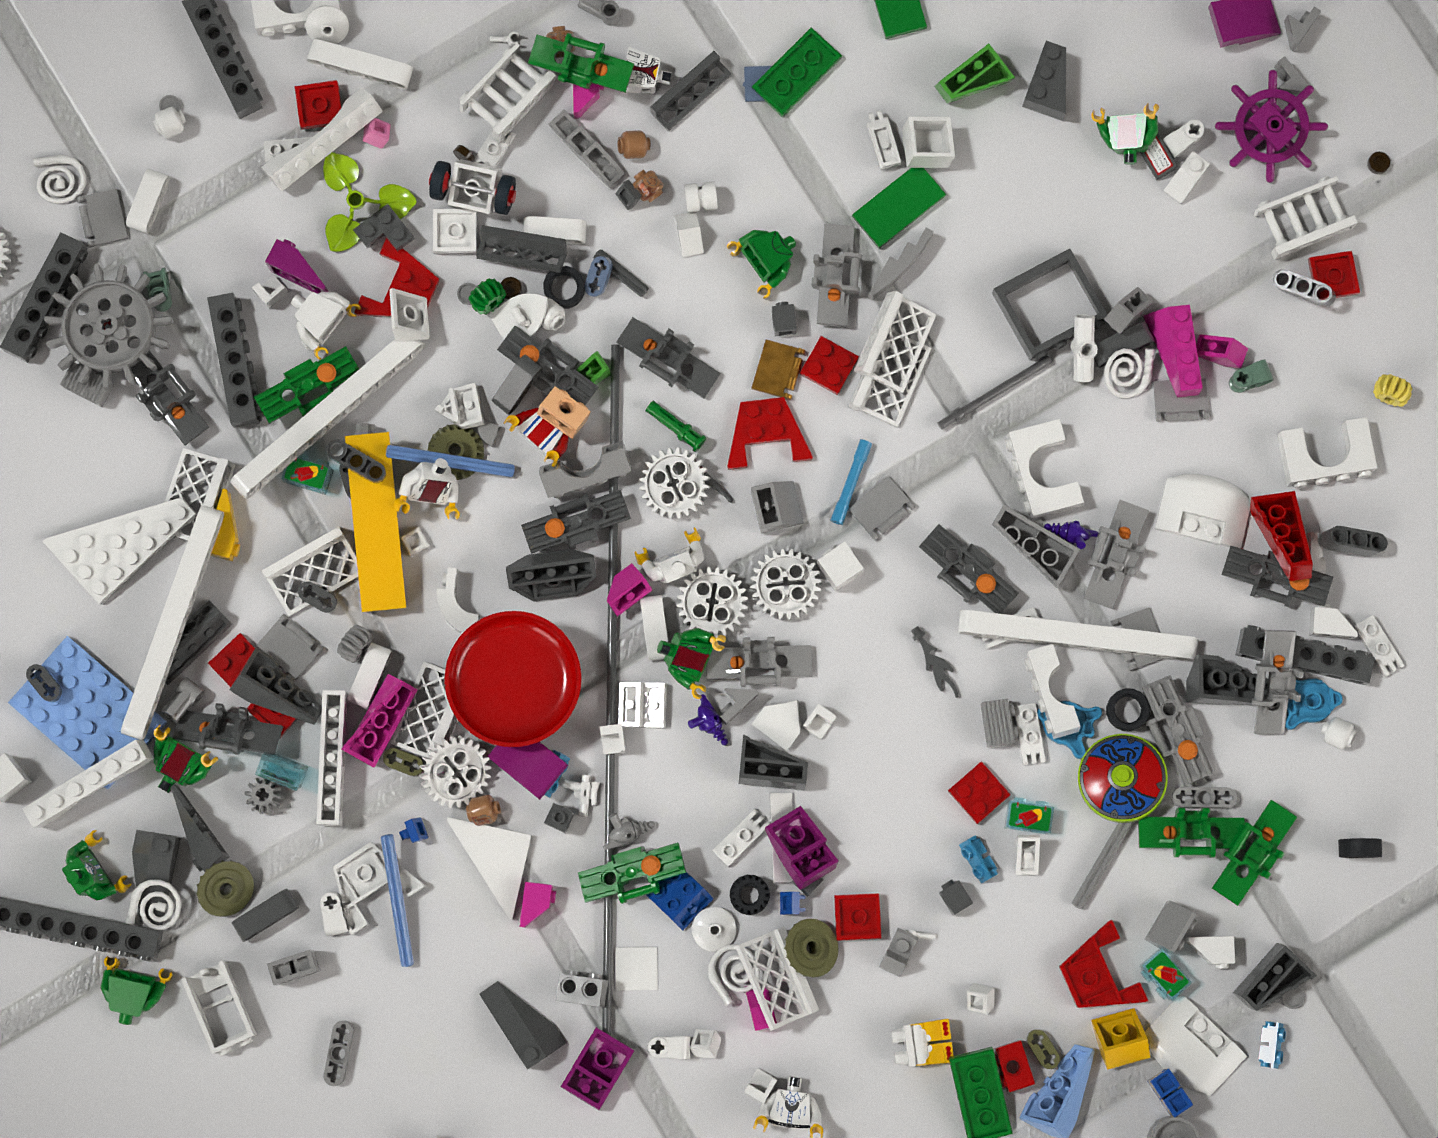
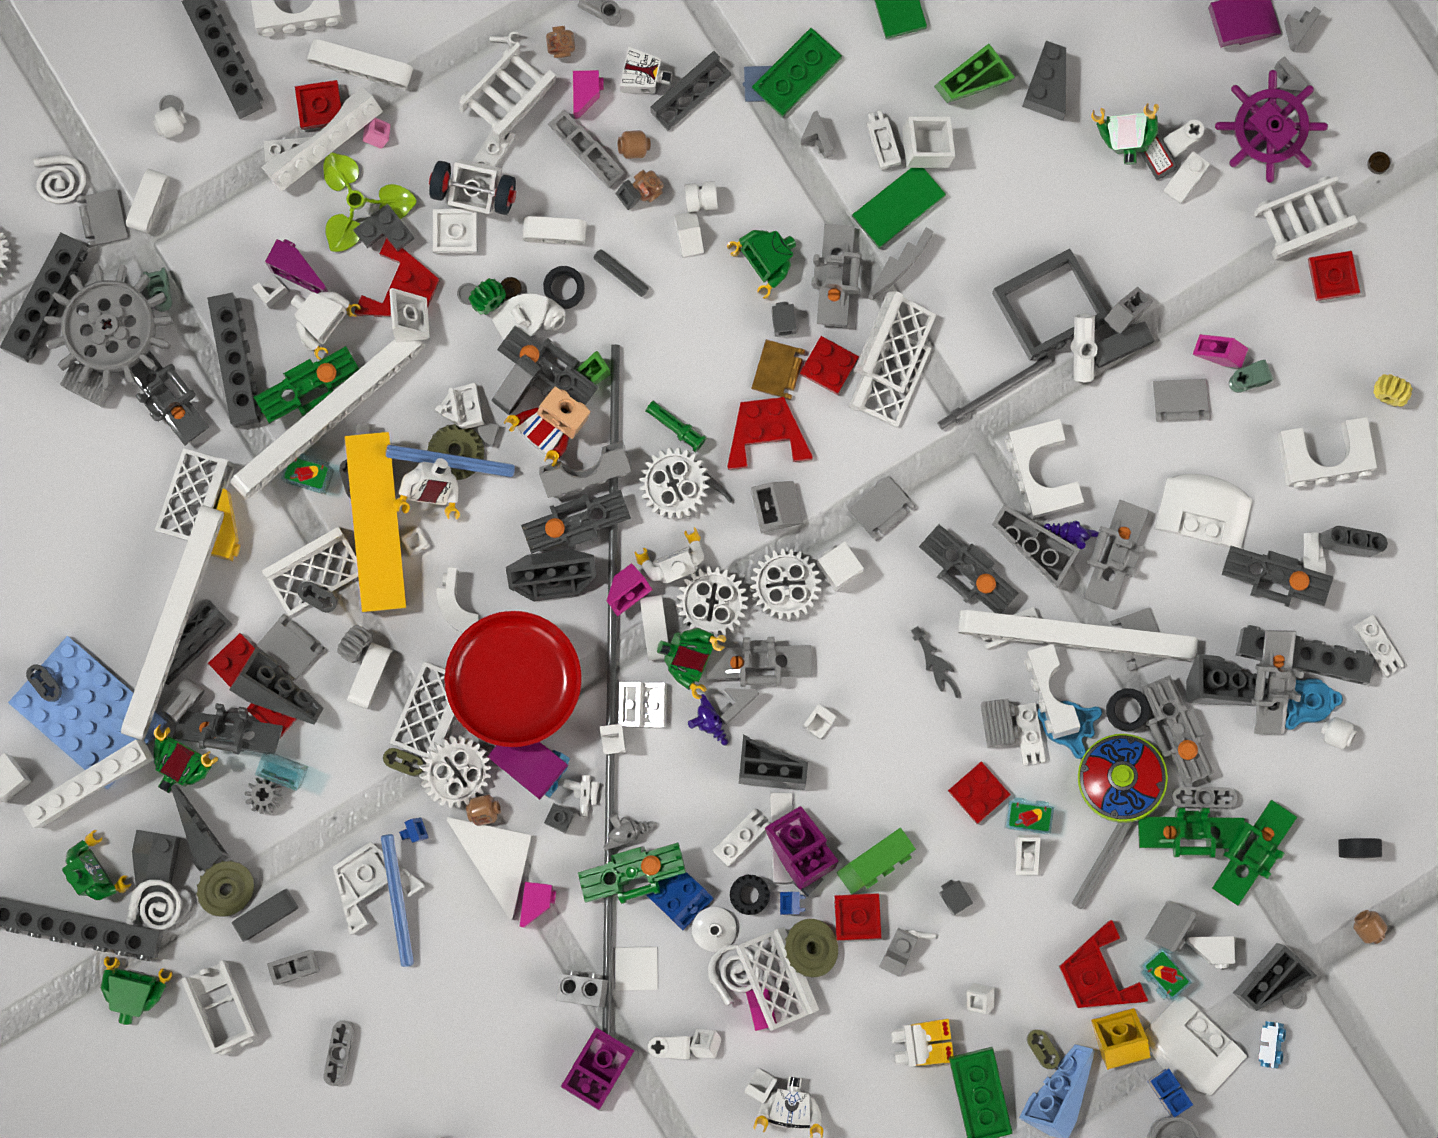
(114, 549): white wing -> none
(327, 17): white dish -> none
(332, 758): white brick -> none
(333, 919): white piece -> none
(348, 453): dark grey beam -> none
(380, 721): dark pink wedge -> none
(463, 153): dark brown tile -> none
(524, 245): dark grey fence -> none
(524, 1027): dark grey wedge -> none
(581, 71): green piece -> none
(593, 274): sand blue beam -> none
(670, 350): dark grey piece -> none
(780, 722): white slope -> none
(816, 130): none -> light grey slope
(843, 504): dark azure piece -> none
(877, 861): none -> bright green wedge
(982, 868): dark azure hinge -> none
(1023, 1076): red brick -> none
(1124, 372): white piece -> none
(1177, 348): dark pink wedge -> none
(1283, 529): red wedge -> none
(1311, 294): beam -> none
(1330, 623): white slope -> none
(1370, 927): none -> medium nougat head

